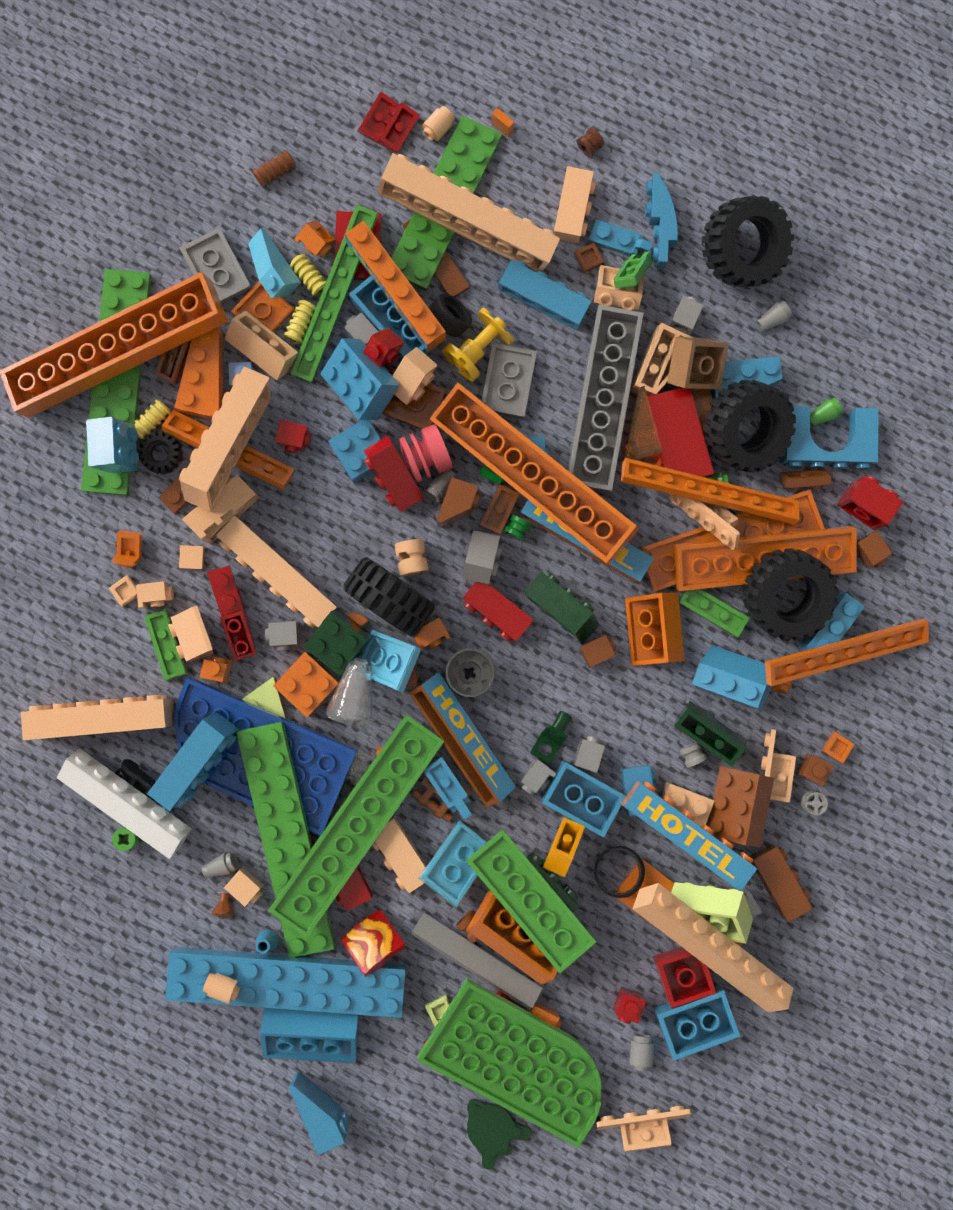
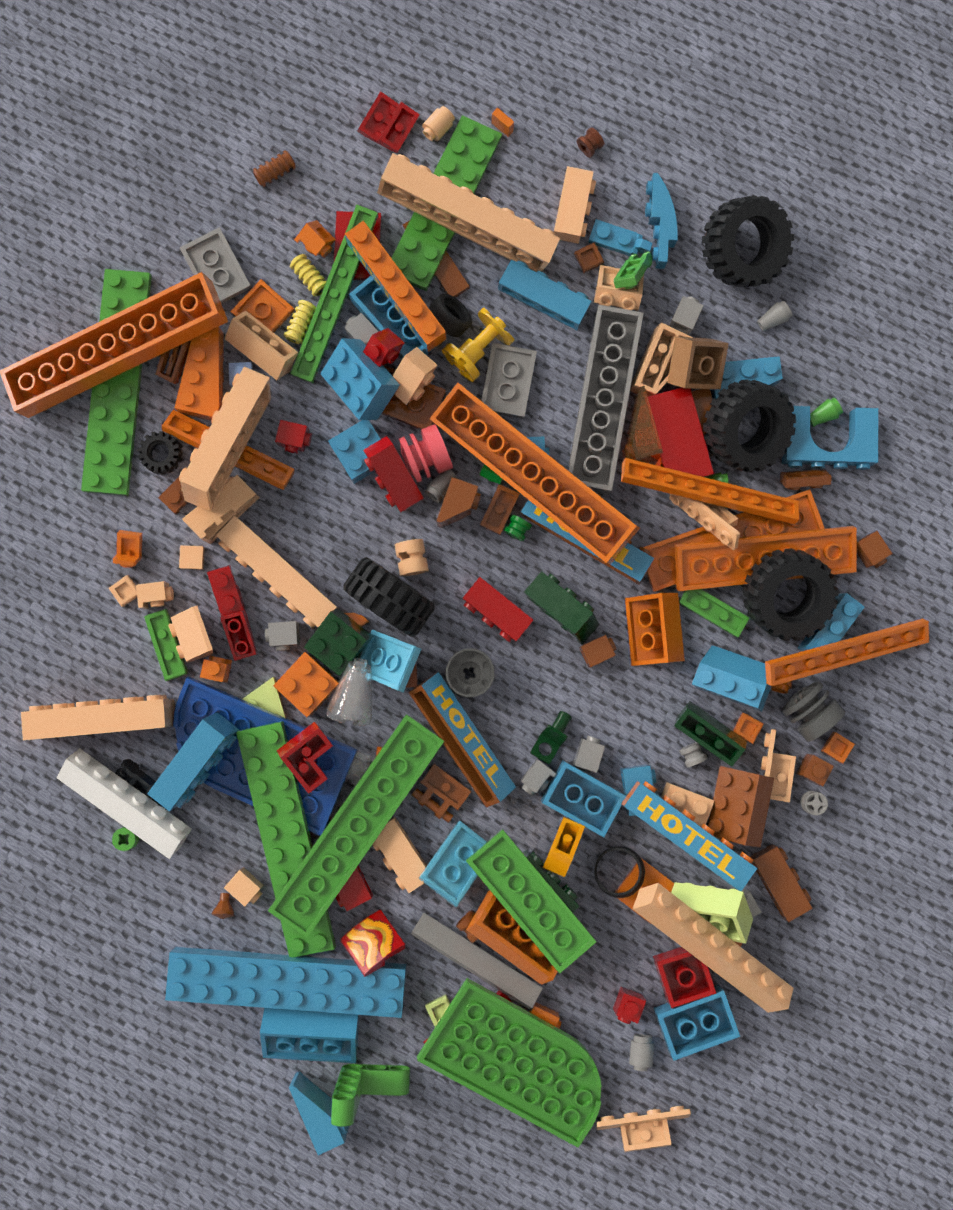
(112, 445): dark azure brick -> none
(151, 419): light yellow piece -> none
(221, 865): light grey cone -> none
(221, 988): light nougat brick -> none
(269, 937): dark azure cone -> none
(272, 267): medium azure slope -> none
(300, 756): none -> red brick
(368, 1080): none -> bright green beam
(431, 634): orange brick -> none
(448, 787): dark azure hinge -> none
(481, 557): light grey brick -> none
(492, 1129): dark green tile -> none
(748, 728): none -> orange tile
(810, 707): none -> dark grey wheel
(870, 502): red brick -> none

